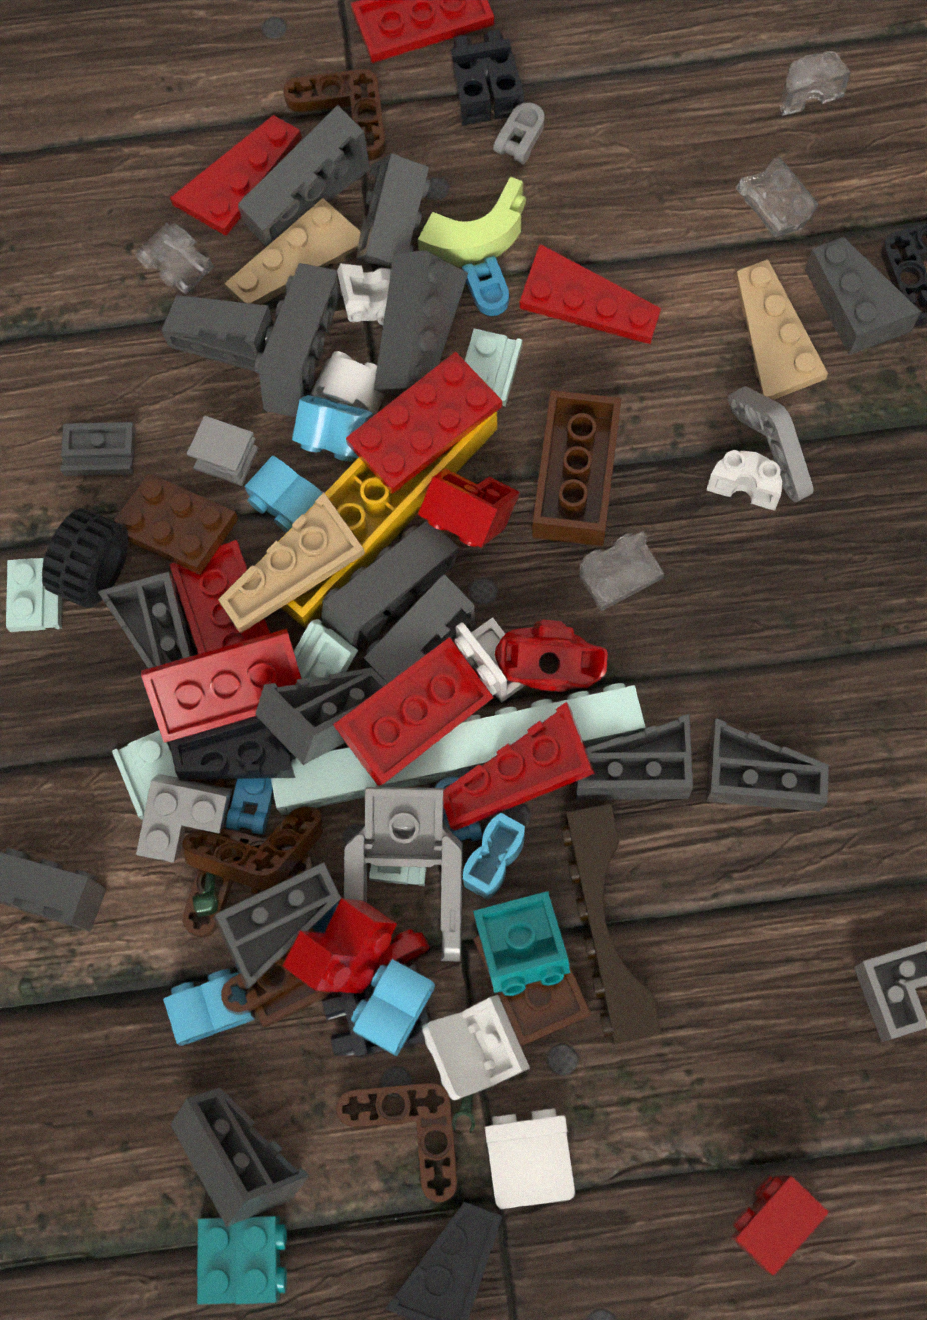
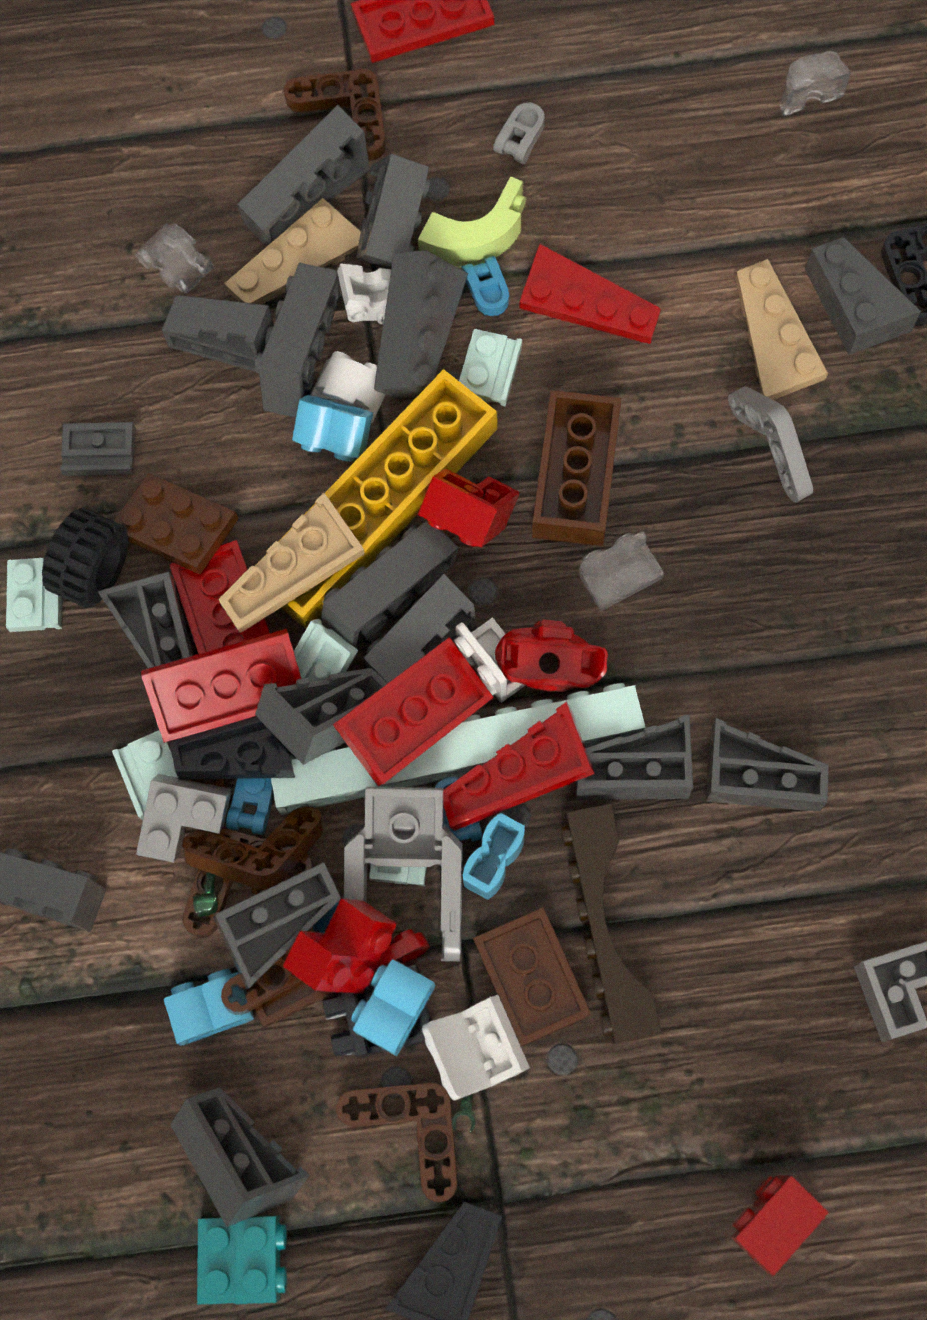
(220, 187): red wing -> none
(223, 450): light grey piece -> none
(281, 493): medium azure brick -> none
(424, 422): red plate -> none
(485, 65): black hips -> none
(522, 943): teal plate -> none
(530, 1159): white bracket -> none
(748, 473): white cylinder -> none
(778, 198): clear bracket -> none

